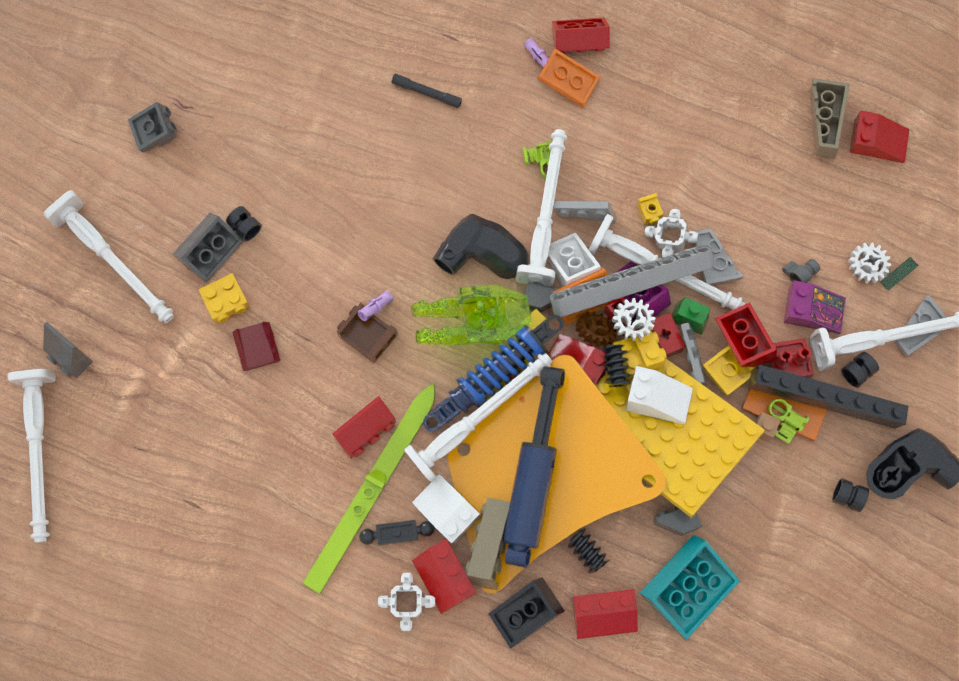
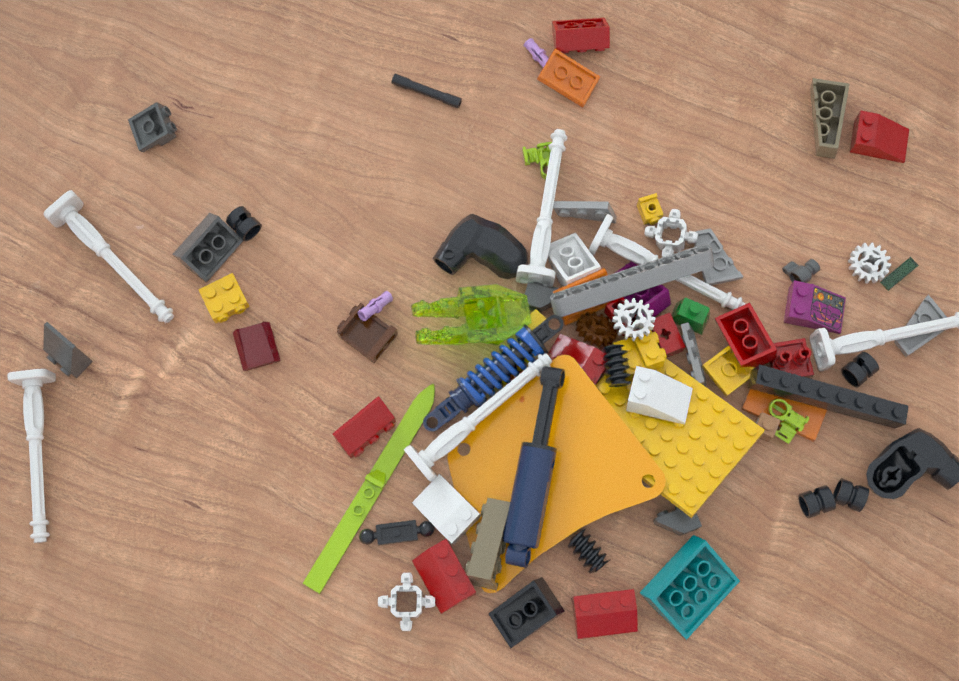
(814, 502): none -> black wheel

